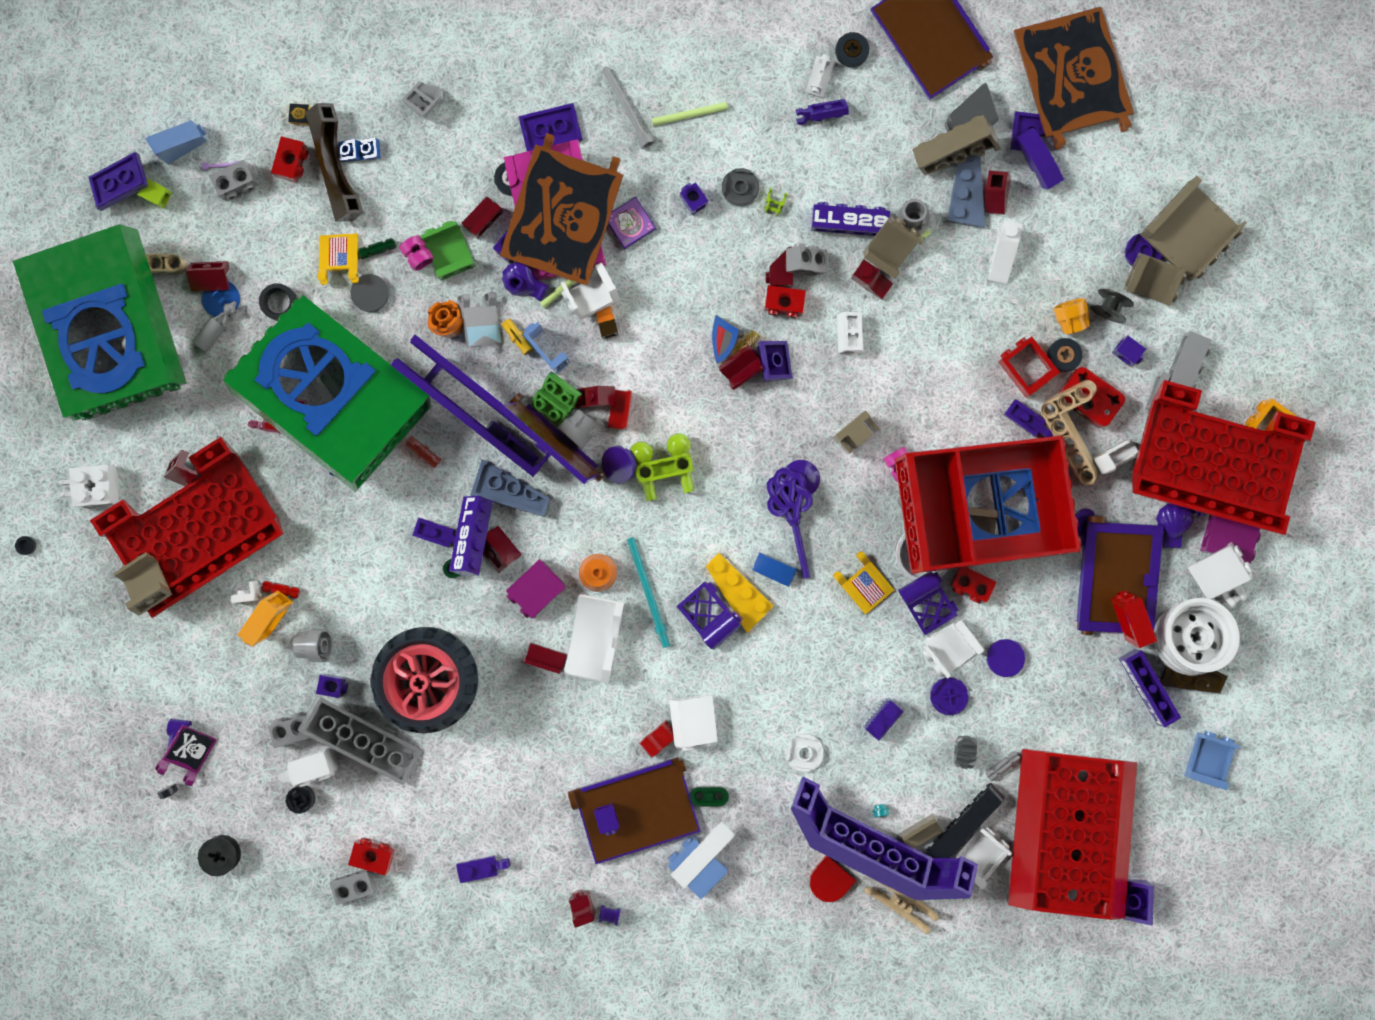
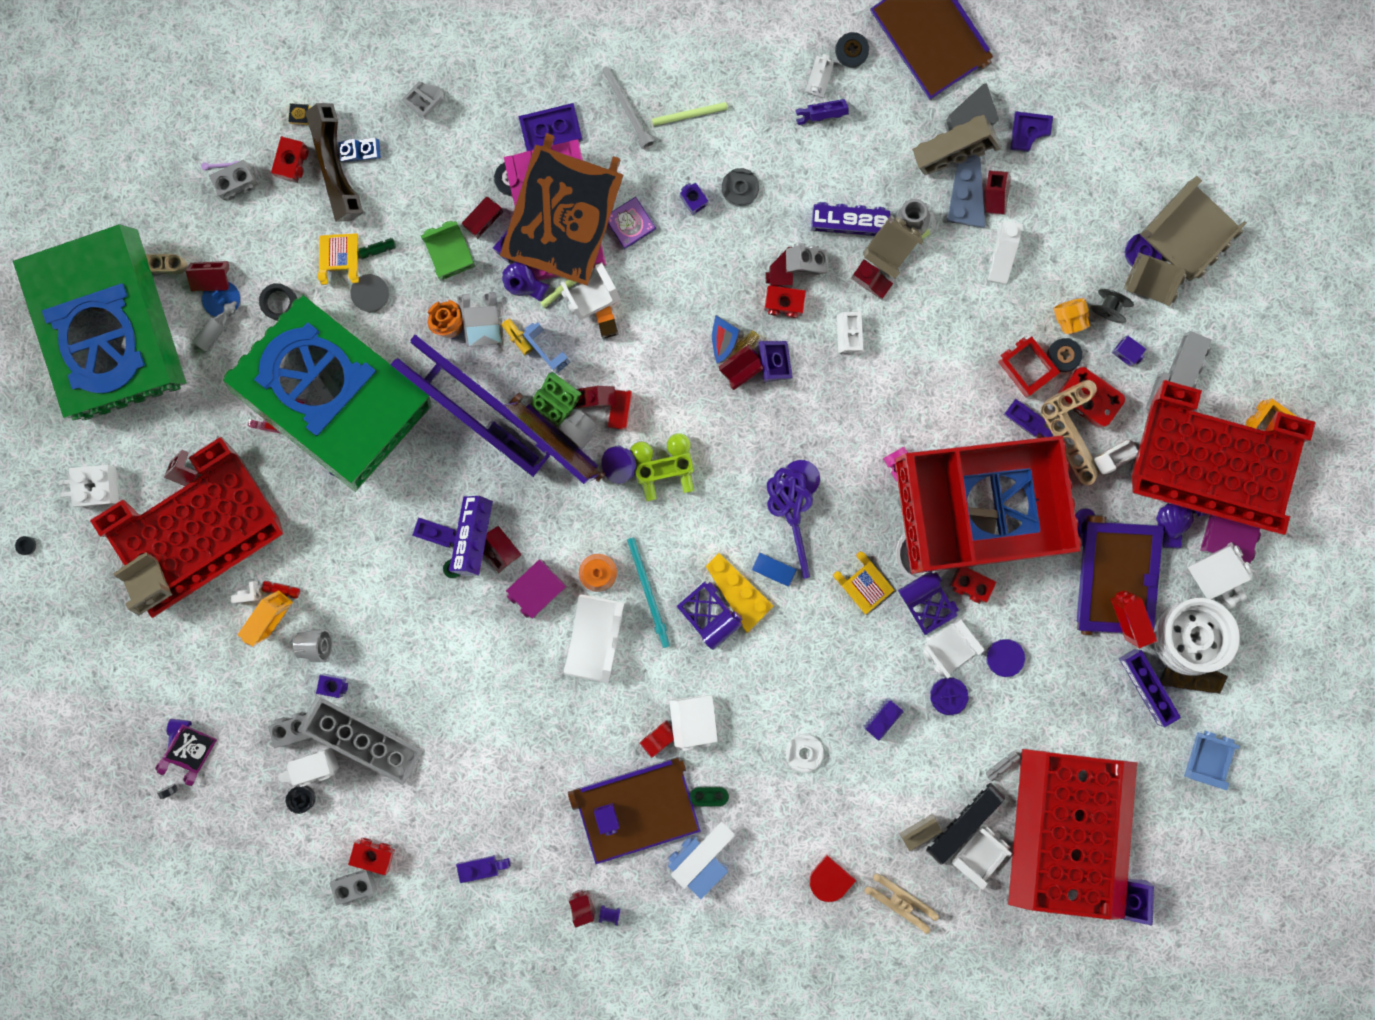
(118, 181): dark purple tile -> none
(155, 194): lime brick -> none
(176, 141): medium blue slope -> none
(209, 860): pearl dark grey piece -> none
(390, 670): wheel -> none
(421, 257): dark pink wheel -> none
(423, 451): clear red pin -> none
(508, 491): sand blue wing -> none
(545, 658): dark red panel -> none
(768, 200): lime piece -> none
(856, 432): dark tan panel -> none
(878, 853): dark purple slope -> none
(880, 810): teal plate -> none
(965, 752): dark grey gear -> none
(1039, 159): dark purple slope -> none
(1074, 73): flag -> none

